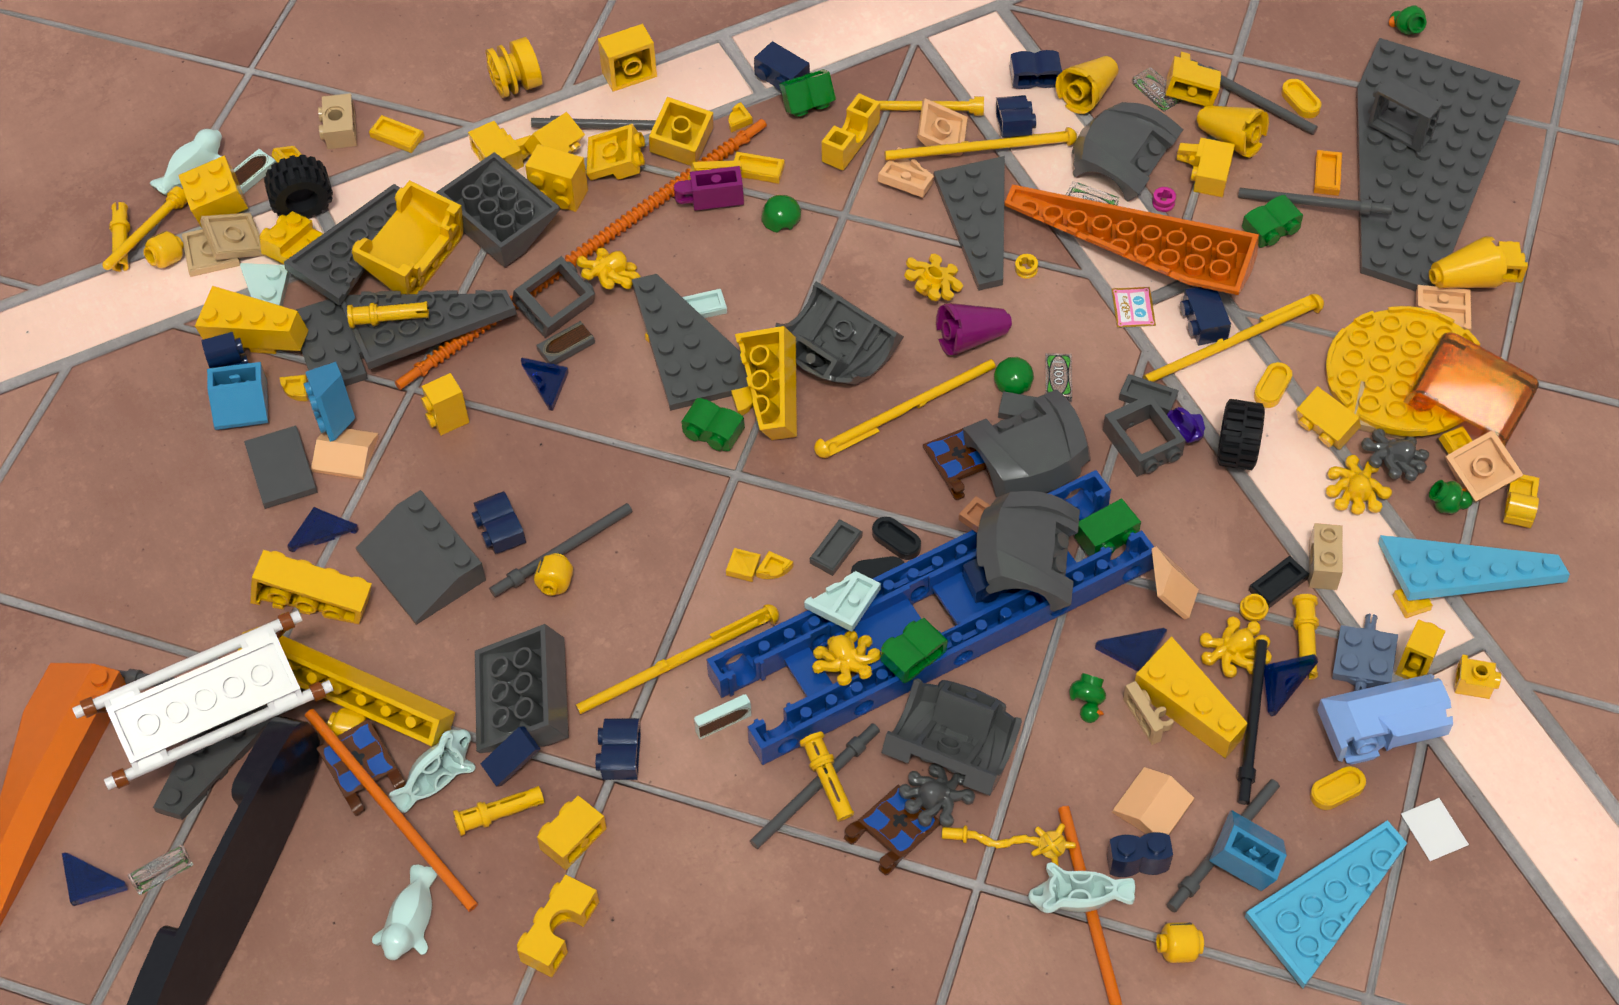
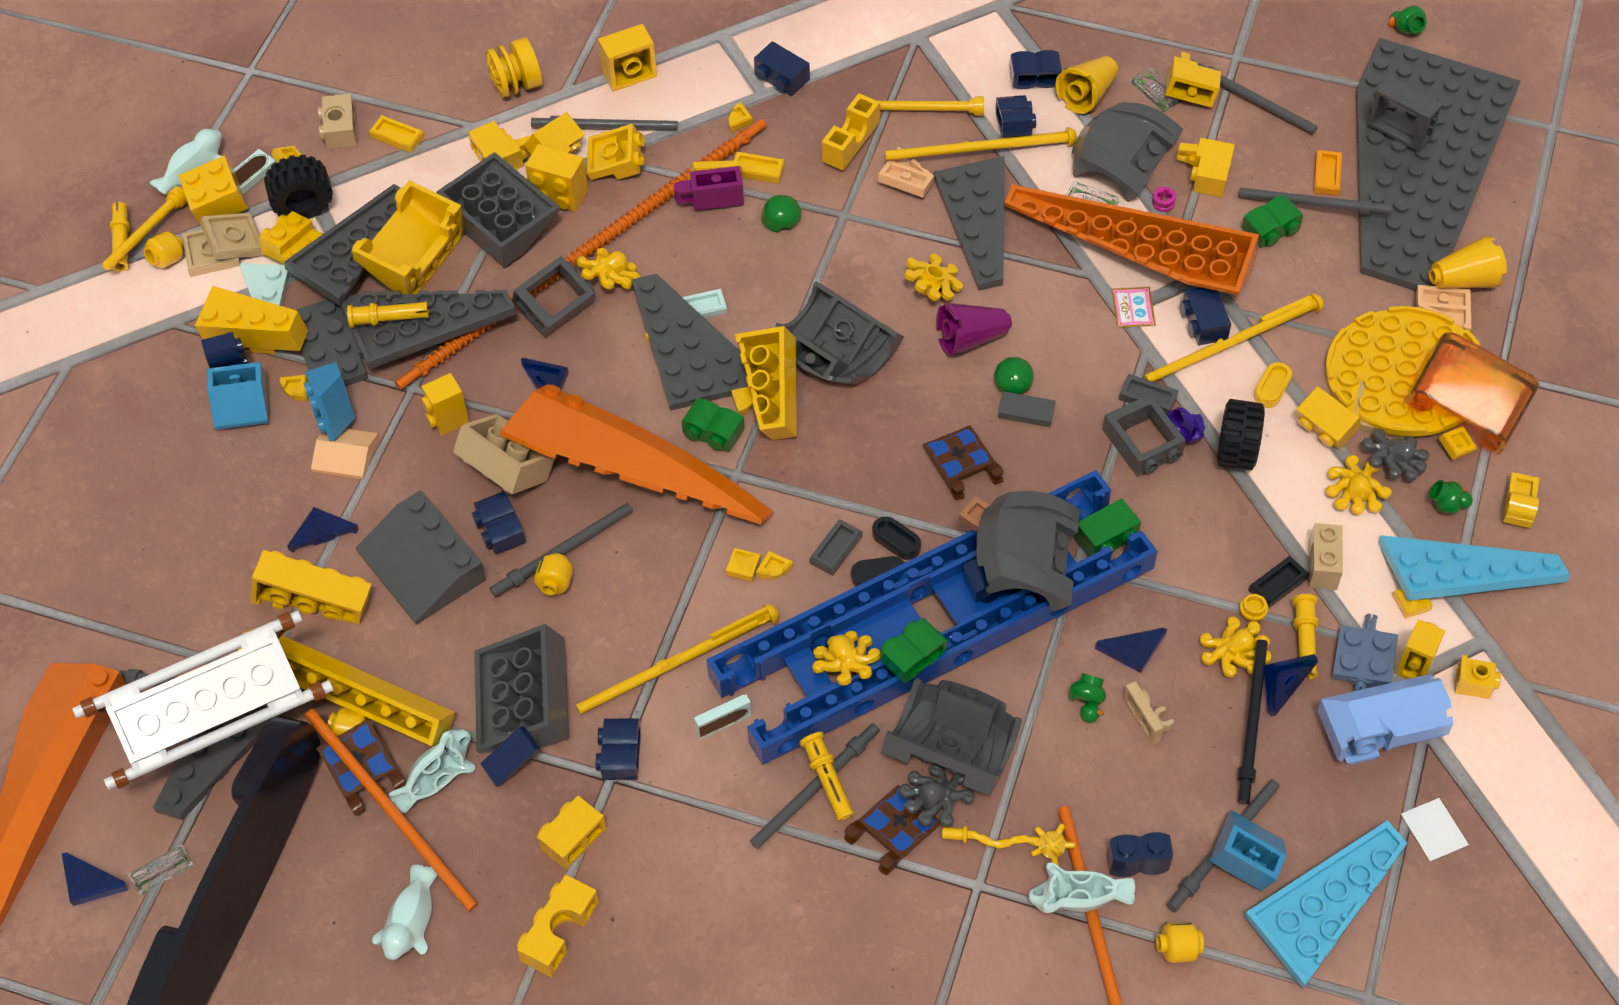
(280, 467): dark grey tile -> none
(484, 814): yellow pin -> none
(499, 458): none -> tan brick
(565, 343): tile -> none
(586, 434): none -> orange wedge
(681, 131): yellow brick -> none
(808, 92): green brick -> none
(845, 601): light aqua wing -> none
(869, 427): yellow bar -> none
(941, 125): light nougat slope -> none
(1021, 270): yellow bush -> none
(1033, 449): dark grey piece -> none
(1059, 374): tile -> none
(1154, 802): light nougat slope -> none
(1173, 584): light nougat slope -> none
(1191, 698): yellow wedge -> none
(1235, 126): yellow cone -> none
(1301, 98): yellow tile -> none
(1337, 788): yellow tile -> none
(1483, 466): light nougat slope -> none
(1514, 261): yellow brick -> none

